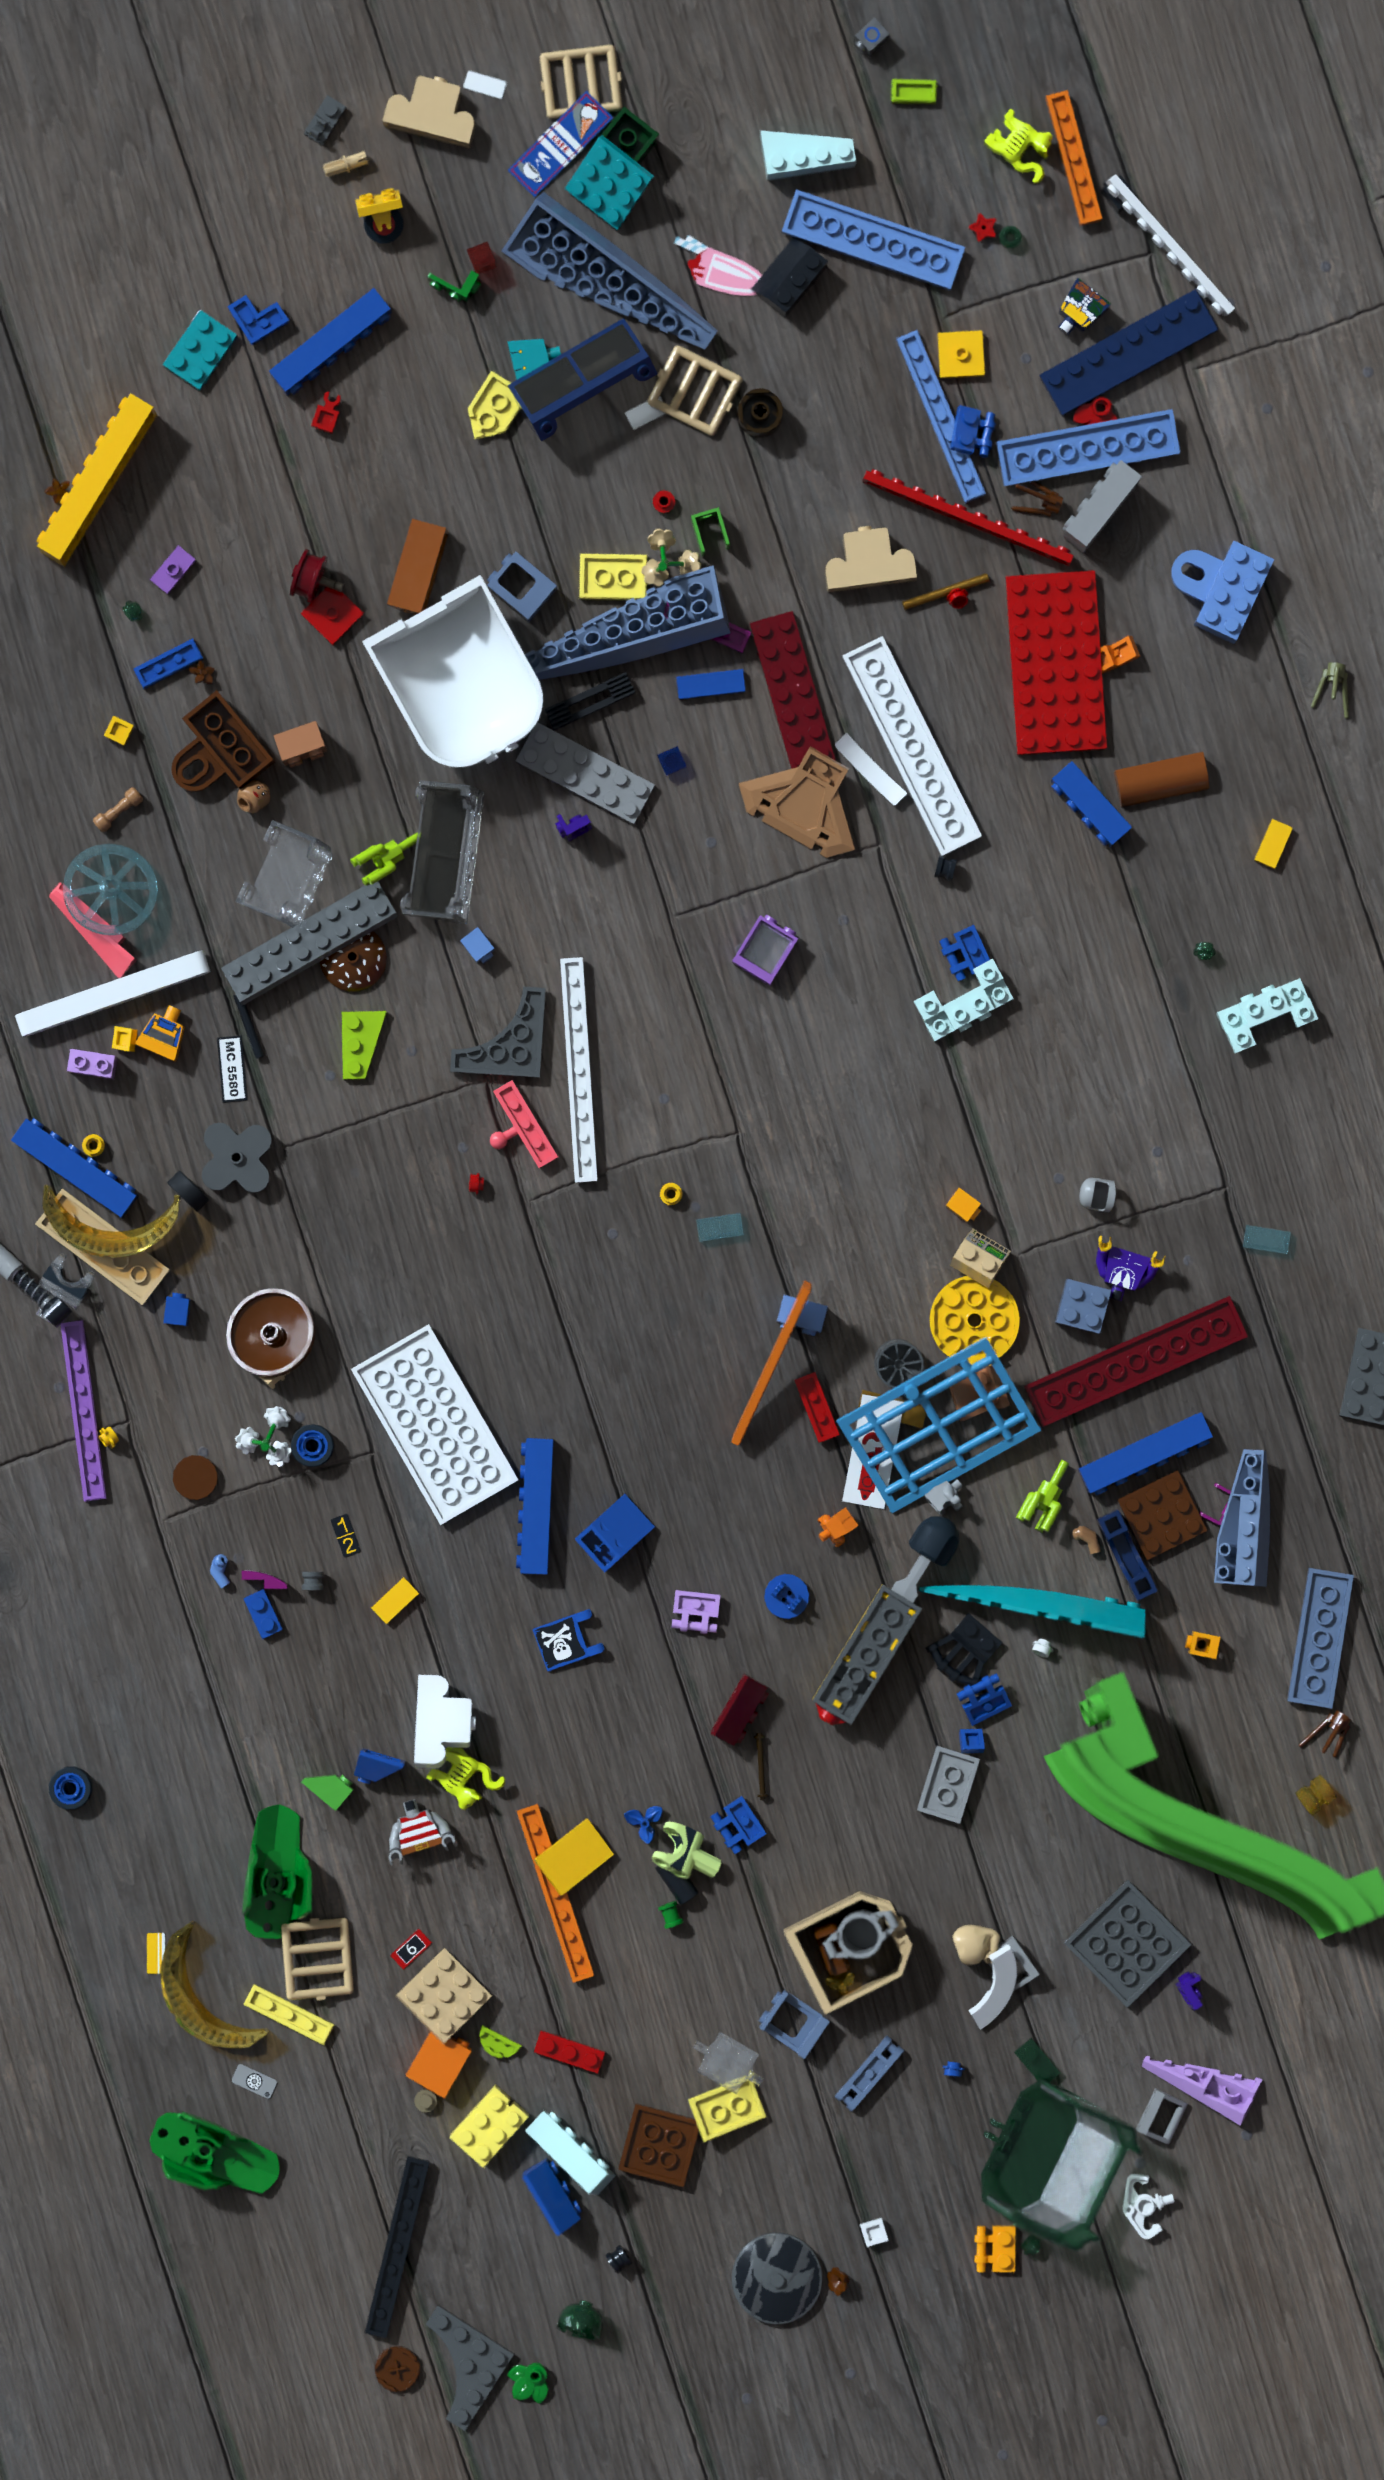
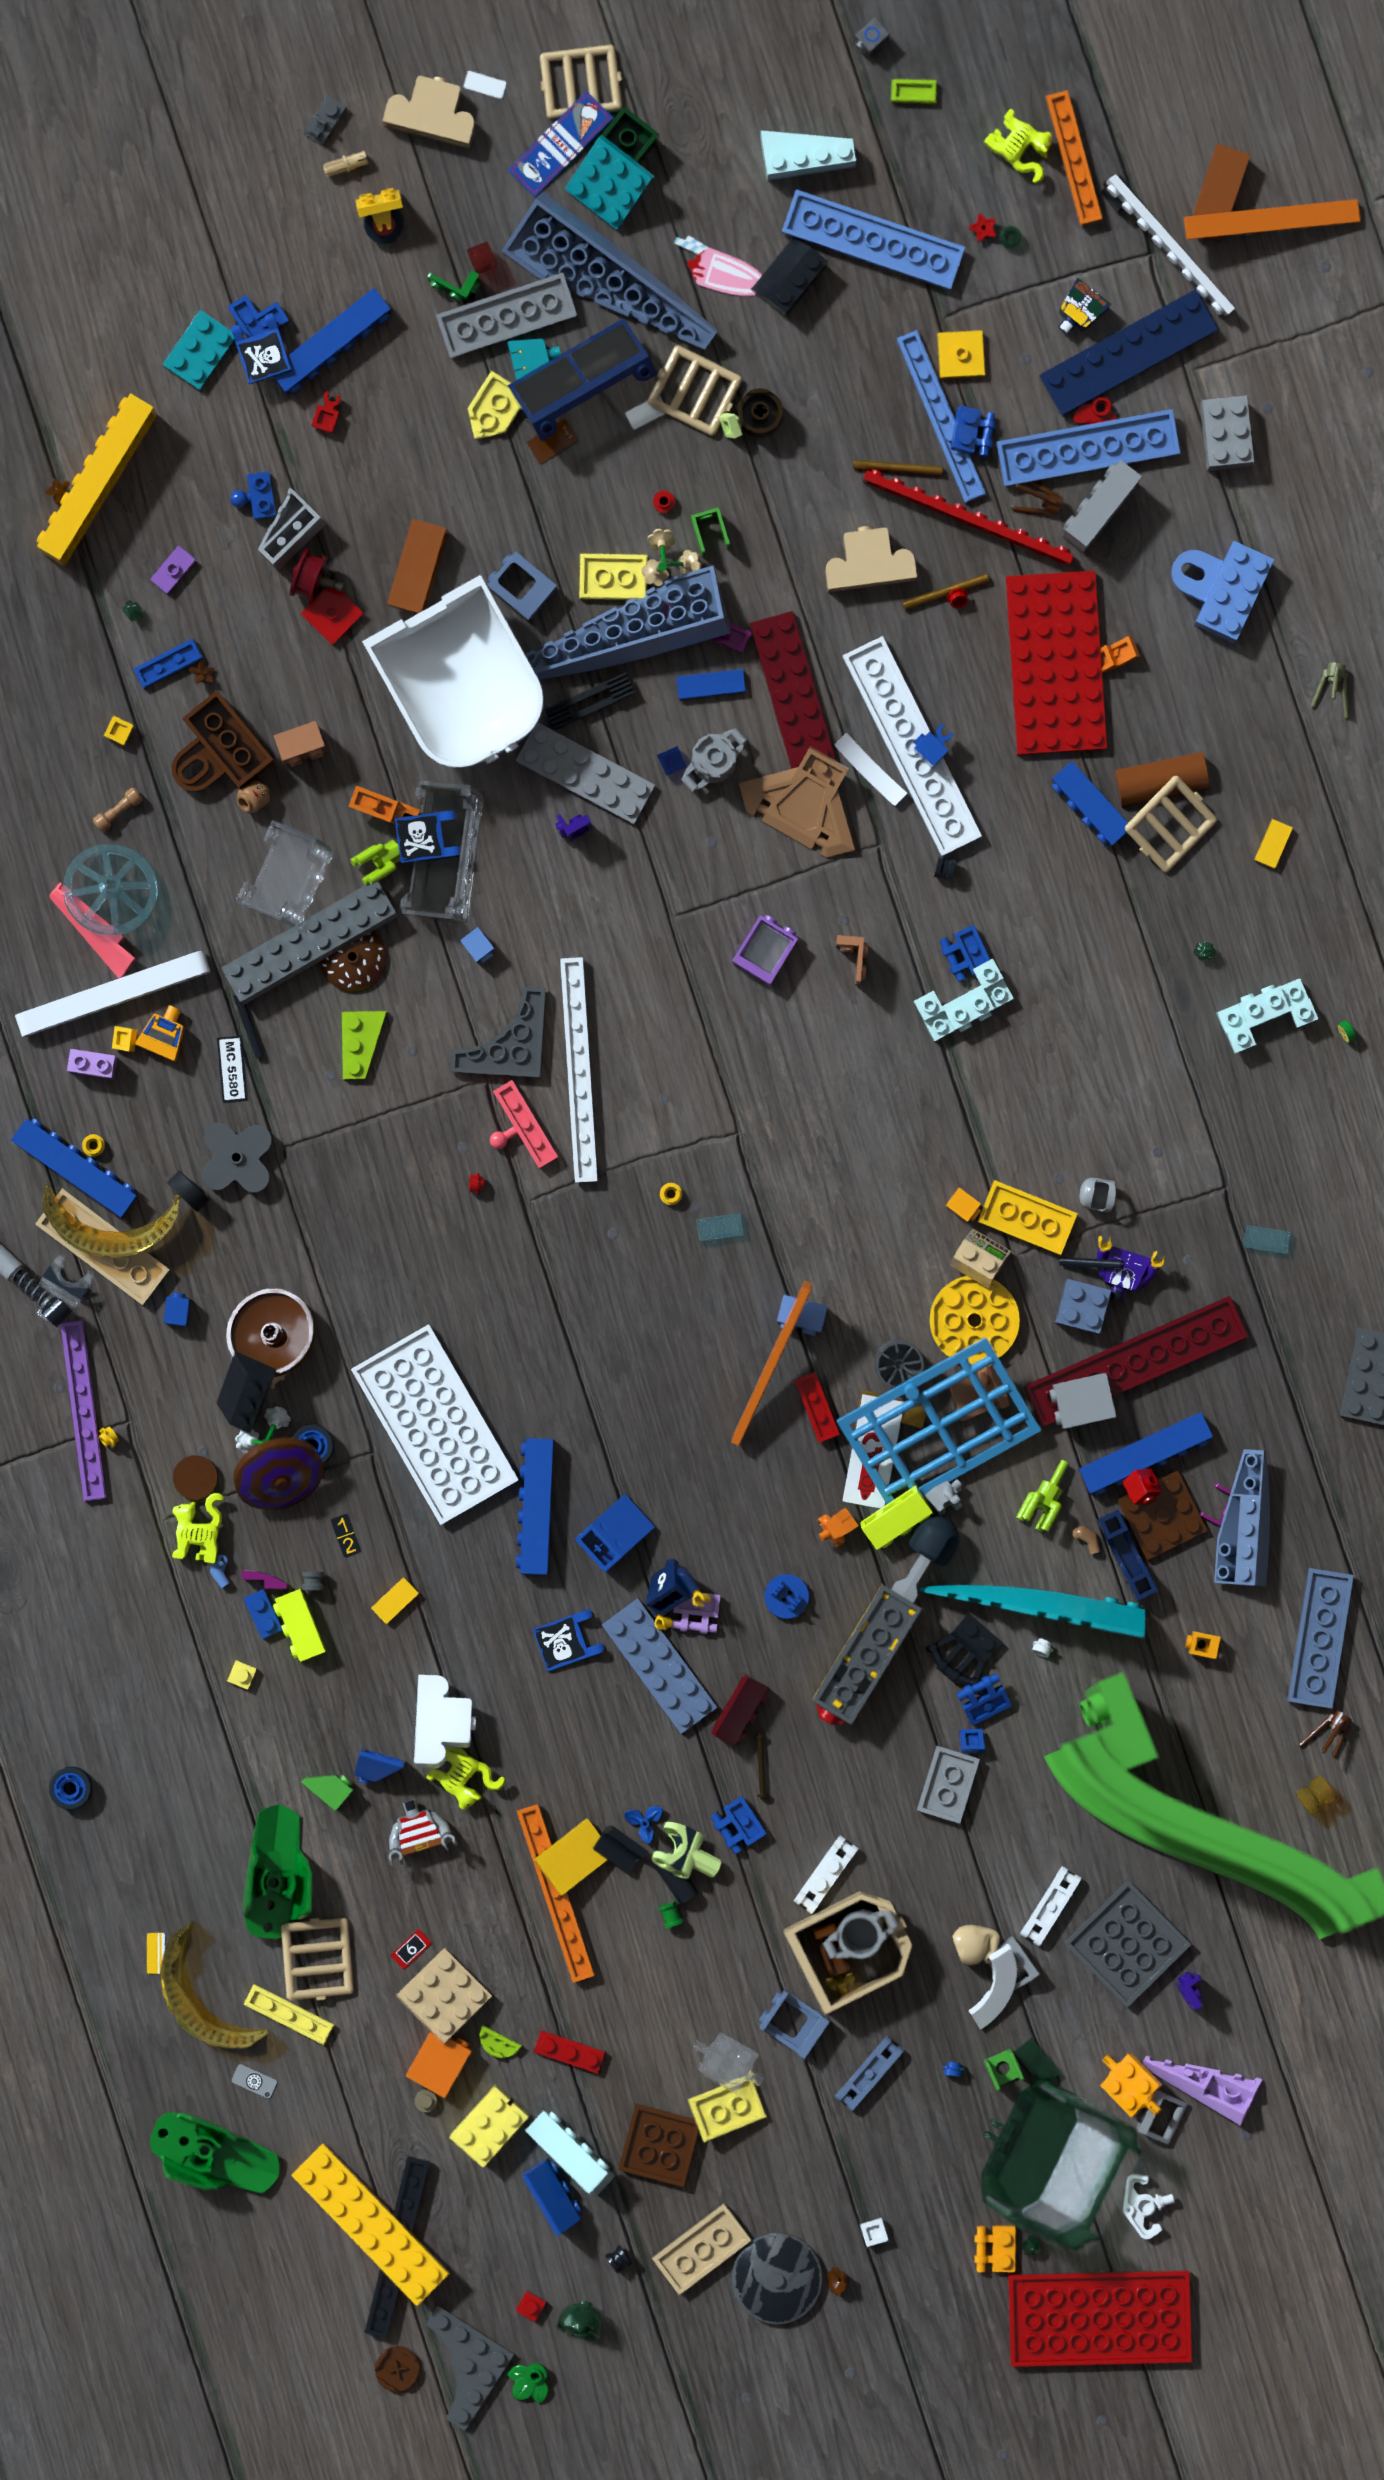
(198, 1533): none -> neon yellow animal
(242, 1674): none -> light yellow plate
(245, 1391): none -> black slope
(259, 495): none -> blue plate
(262, 354): none -> flag
(278, 1473): none -> dish
(290, 530): none -> light grey wedge
(299, 1625): none -> neon yellow brick
(370, 2224): none -> yellow plate
(380, 805): none -> orange plate
(422, 838): none -> flag
(506, 315): none -> light grey plate
(530, 2306): none -> red plate
(554, 444): none -> reddish brown sticker
(619, 1849): none -> black panel
(659, 1666): none -> sand blue plate
(670, 1589): none -> dark blue torso
(701, 2249): none -> tan plate
(713, 759): none -> light grey container
(730, 425): none -> yellowish green plate
(825, 1874): none -> white plate
(848, 944): none -> nougat bracket
(896, 1518): none -> neon yellow brick
(897, 467): none -> pearl gold bar
(931, 747): none -> blue brick
(1013, 2073): none -> bright green piece
(1027, 1217): none -> yellow plate
(1050, 1906): none -> white plate
(1082, 1401): none -> light grey brick
(1089, 1262): none -> black bar
(1099, 2318): none -> red plate
(1131, 2085): none -> light orange plate
(1142, 1486): none -> red brick
(1145, 813): none -> tan bar
(1221, 182): none -> dark orange brick
(1227, 433): none -> light grey brick
(1271, 219): none -> orange tile
(1346, 1031): none -> green tile

